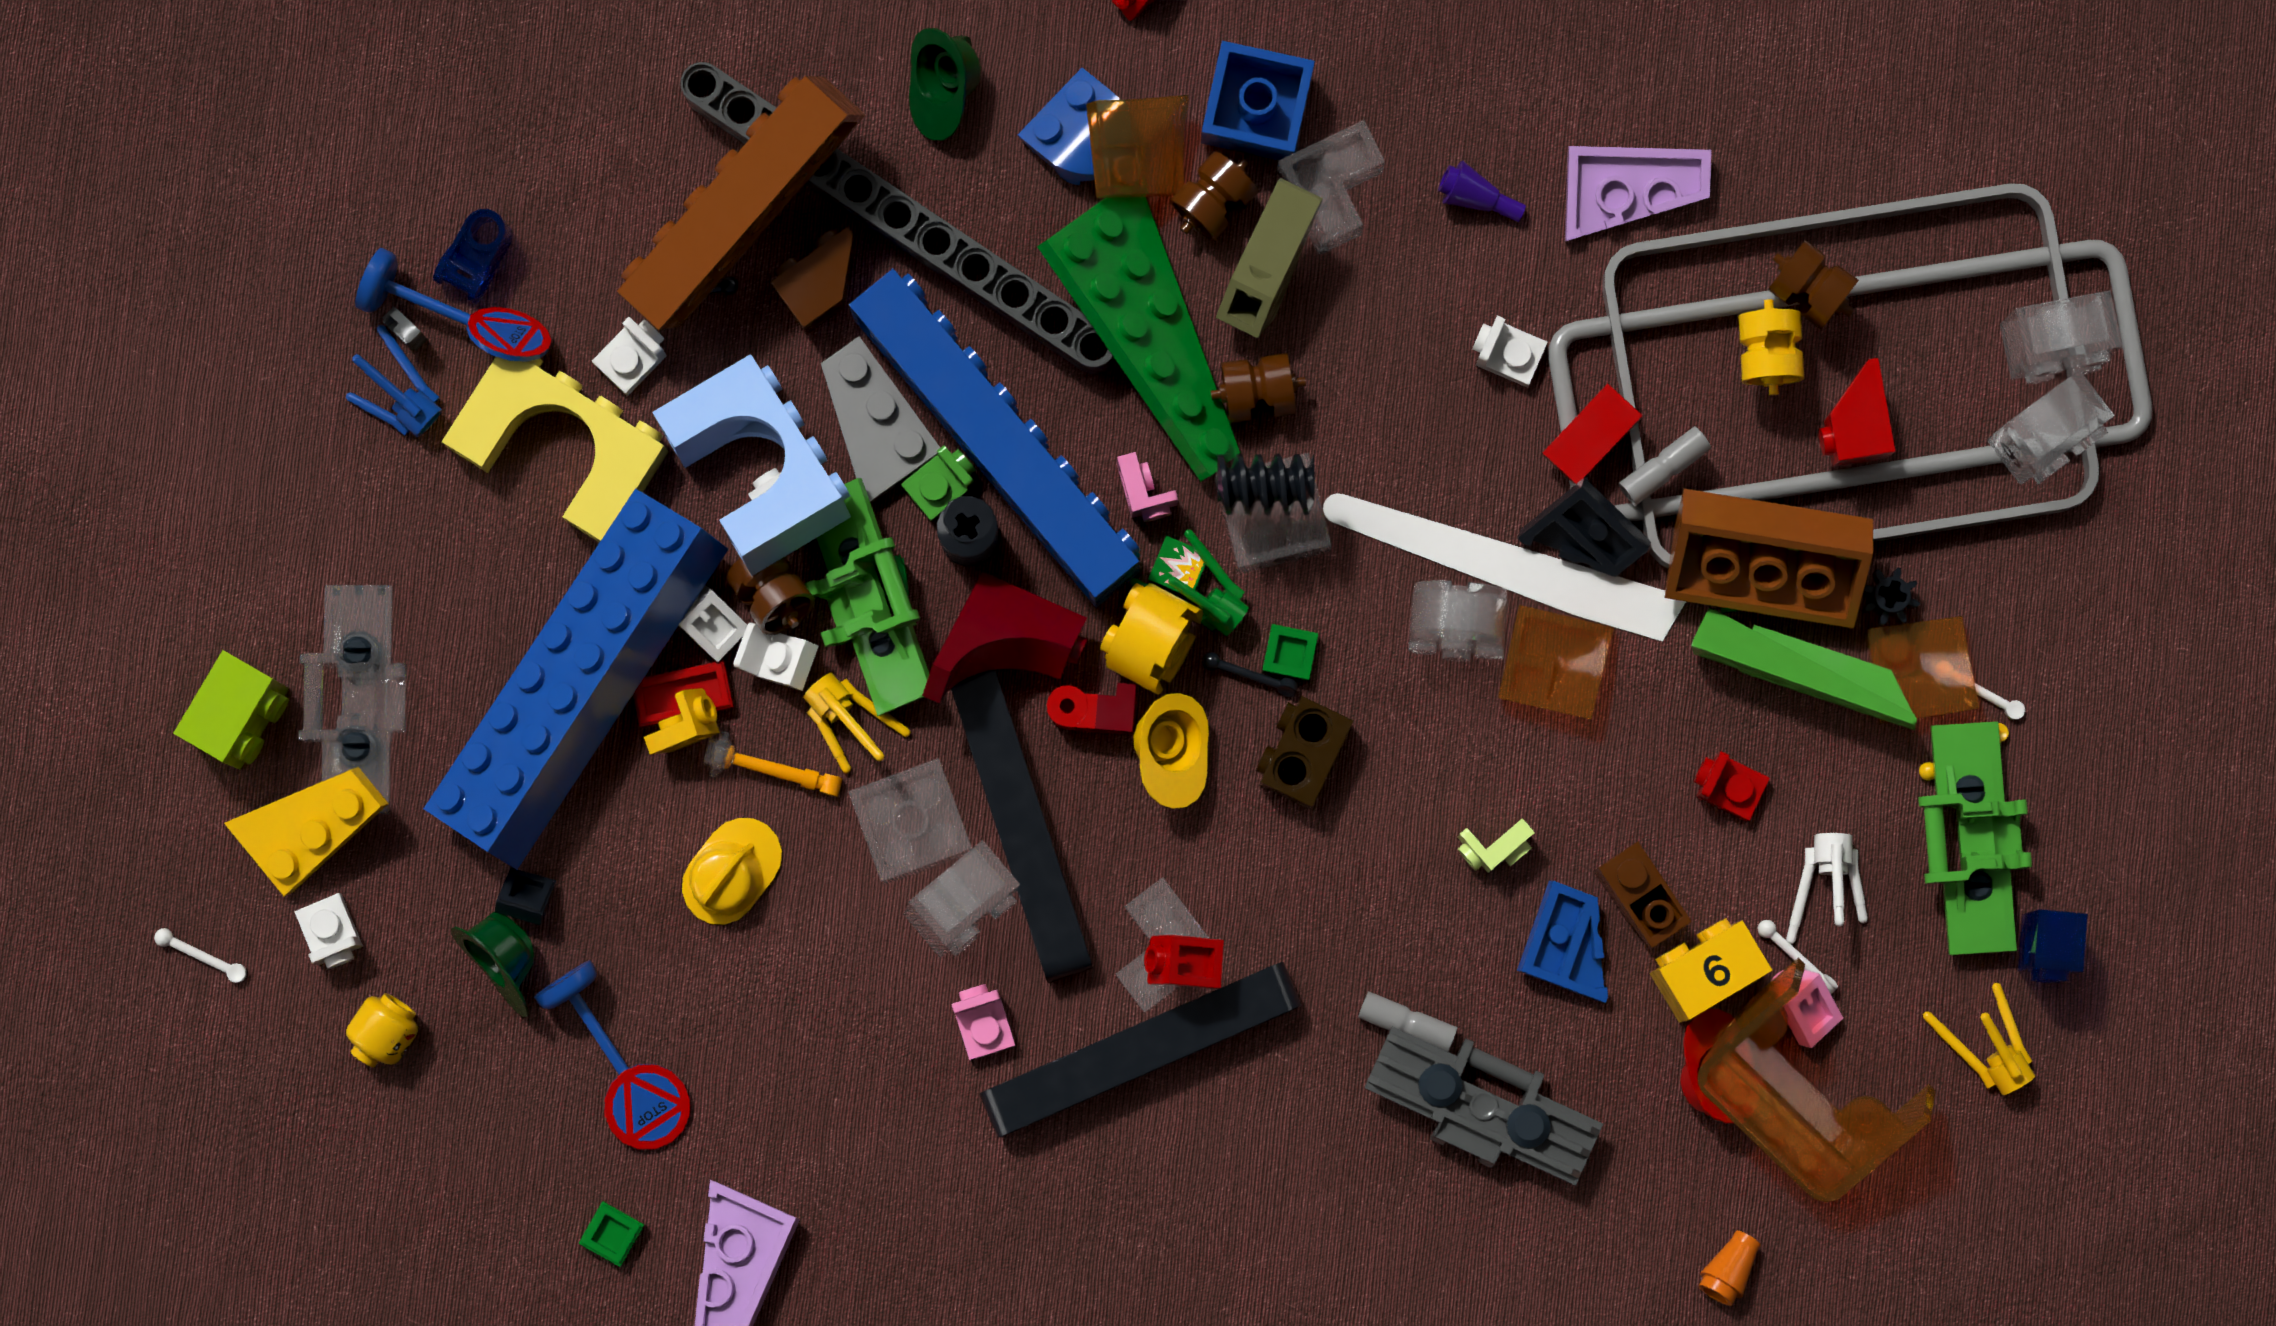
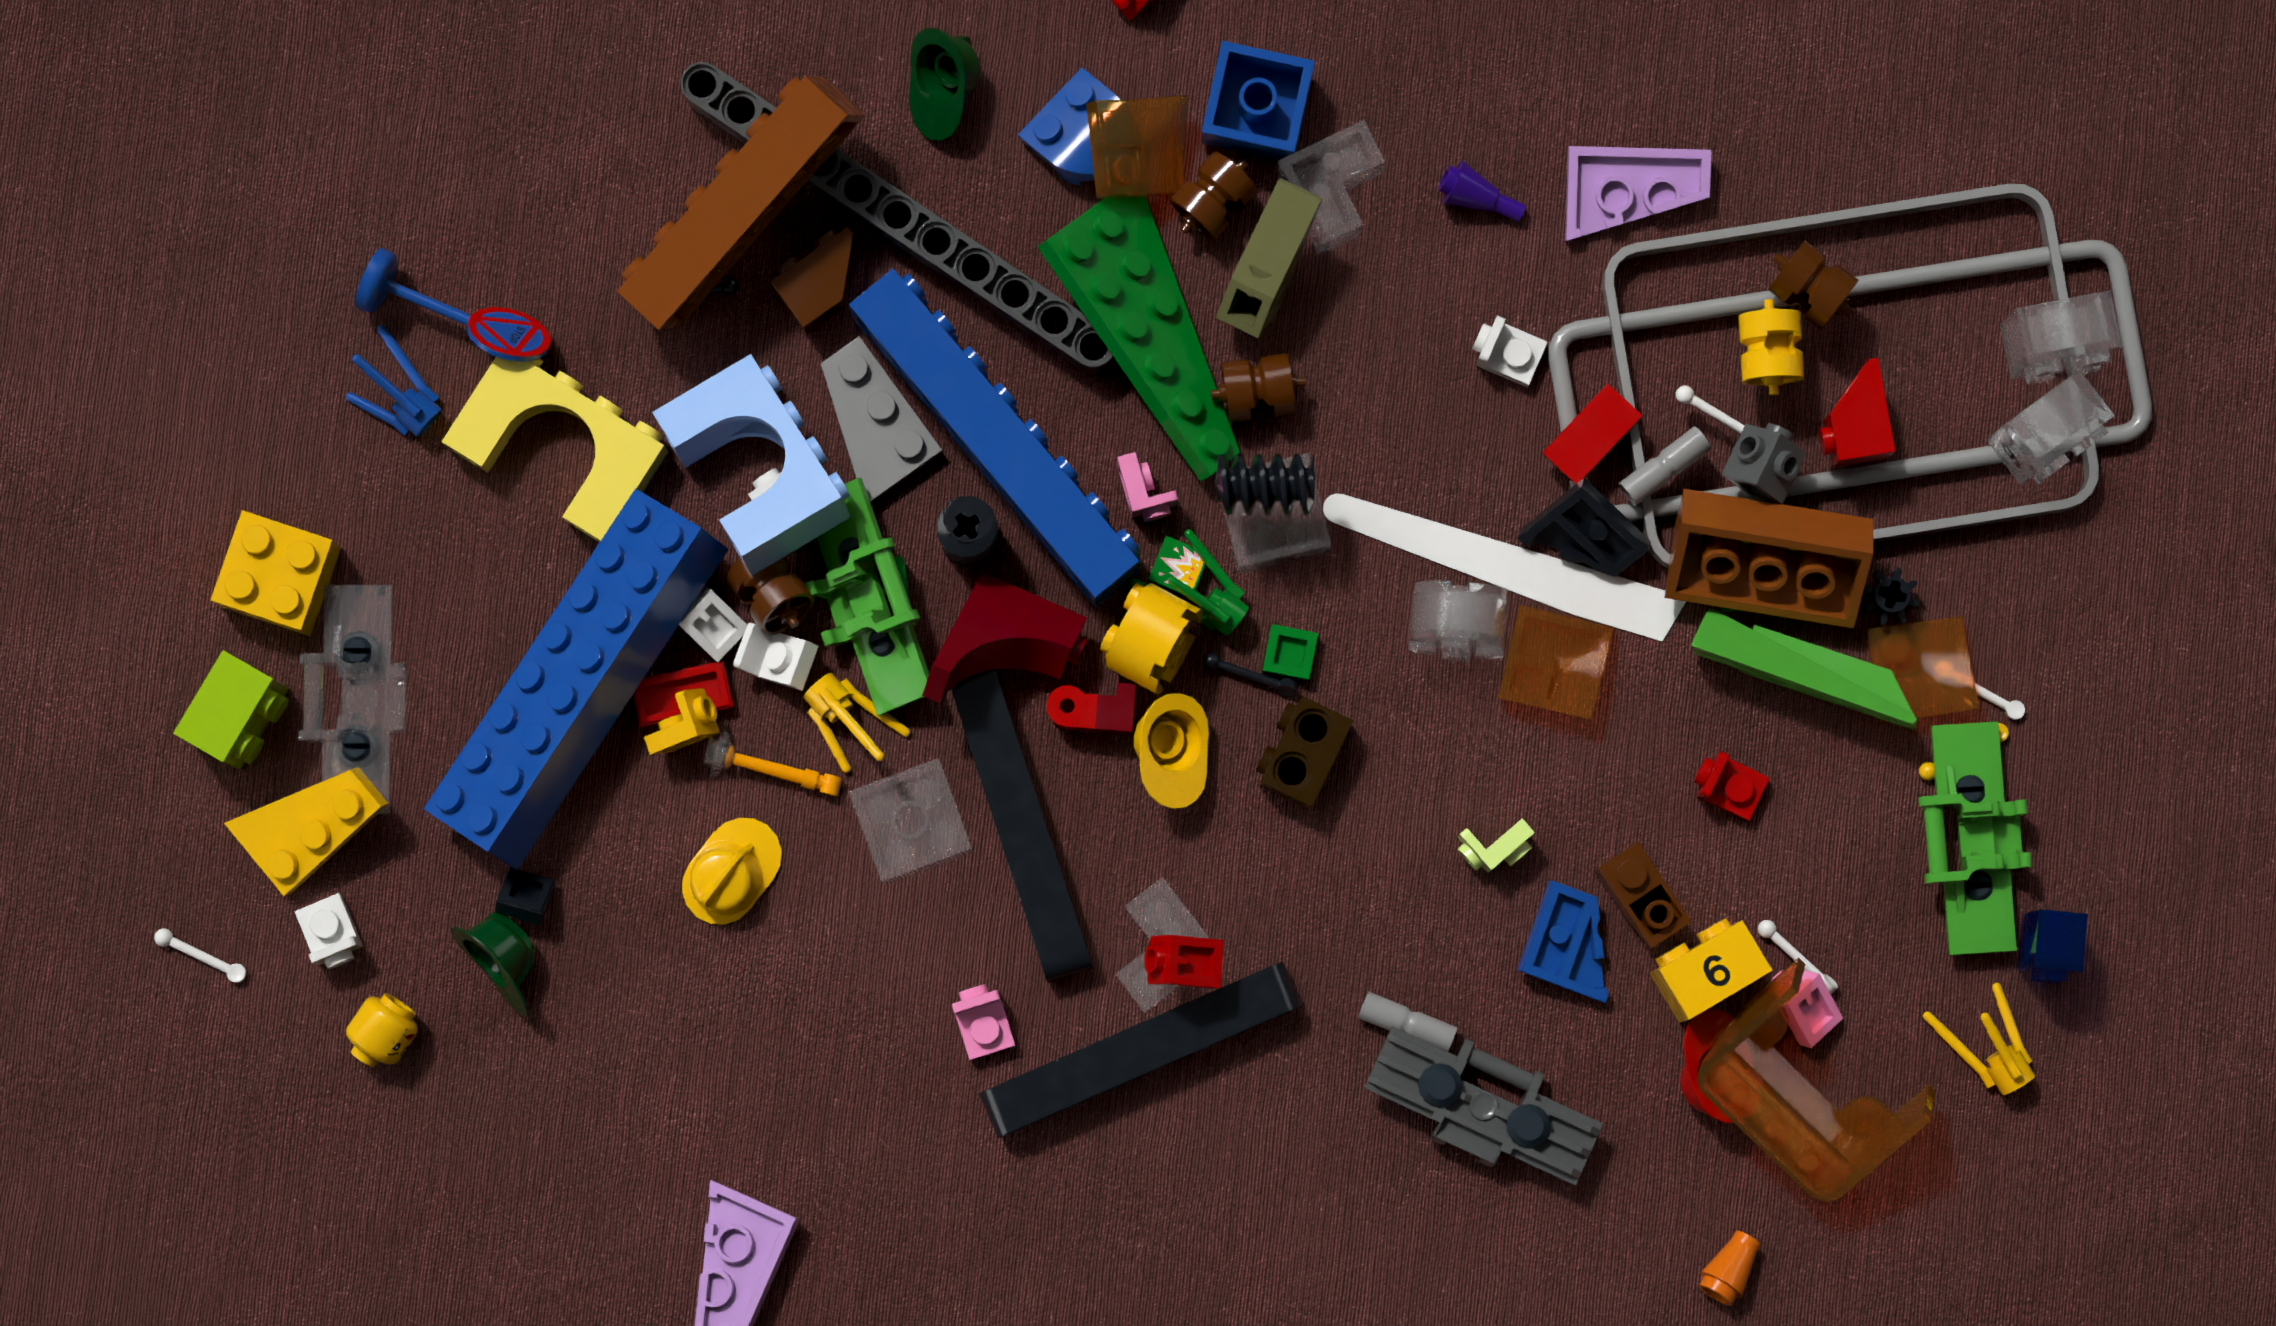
(276, 573): none -> yellow brick
(404, 329): dark grey tile -> none
(472, 257): clear blue piece -> none
(611, 1233): green tile -> none
(631, 355): white bracket -> none
(644, 1102): piece -> none
(940, 481): bright green bracket -> none
(961, 897): clear brick -> none
(1686, 395): none -> white hinge
(1764, 462): none -> dark grey brick
(1837, 858): white plant -> none

